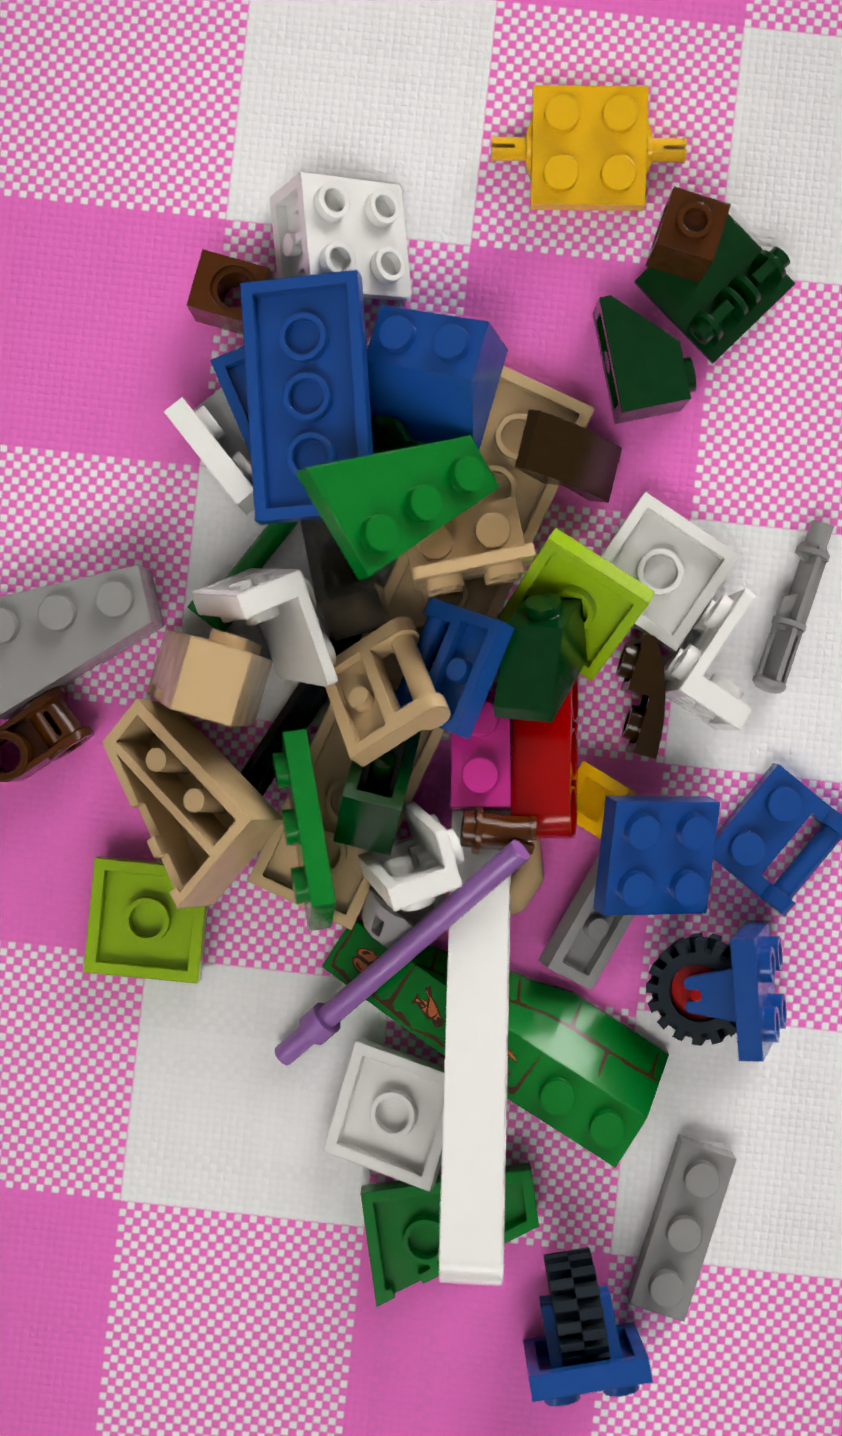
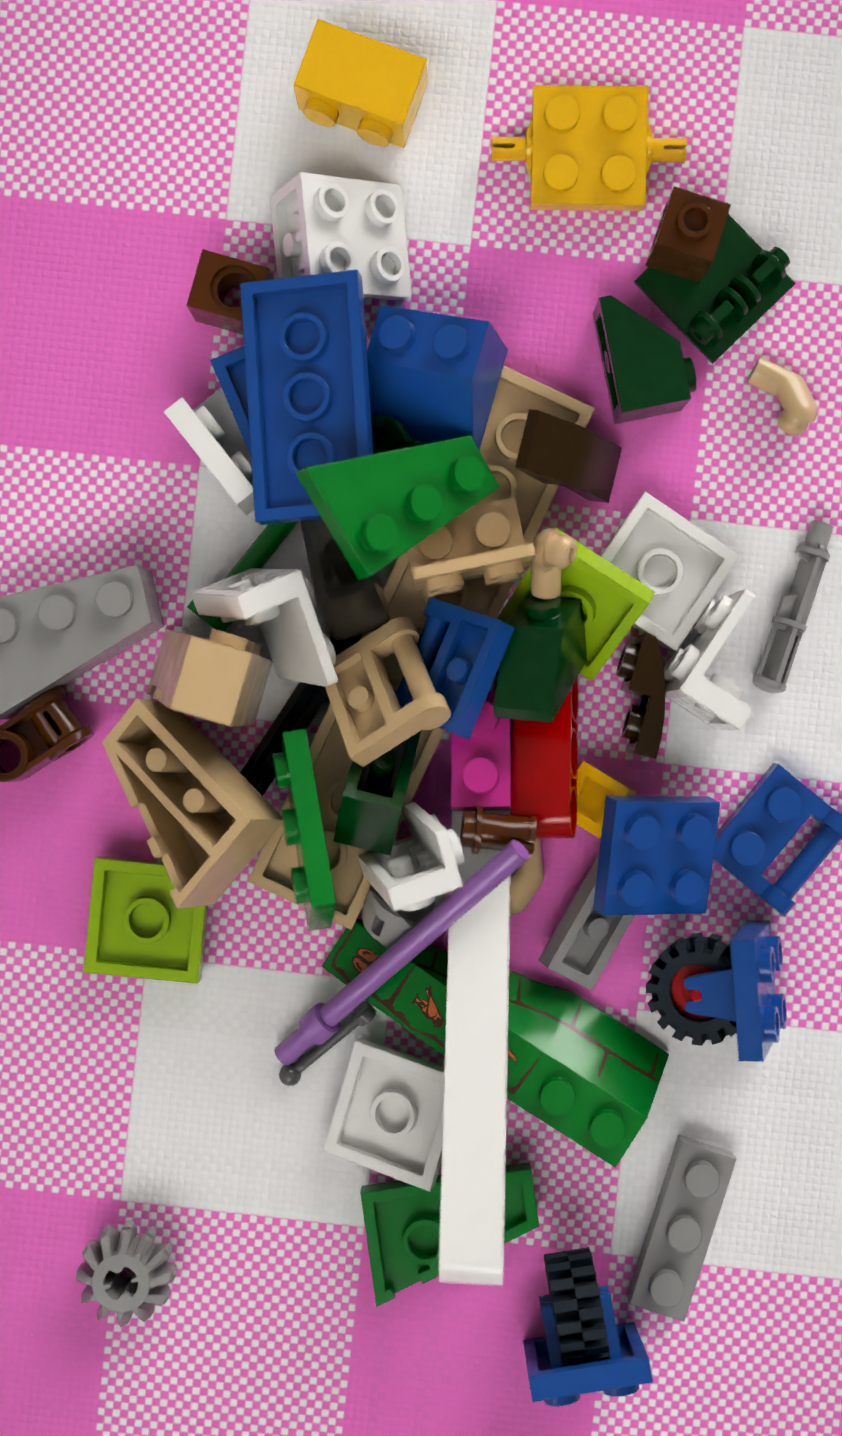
(120, 1293): none -> light grey gear
(360, 85): none -> yellow brick
(361, 1016): none -> dark grey hinge
(552, 555): none -> tan arm
(791, 392): none -> tan arm

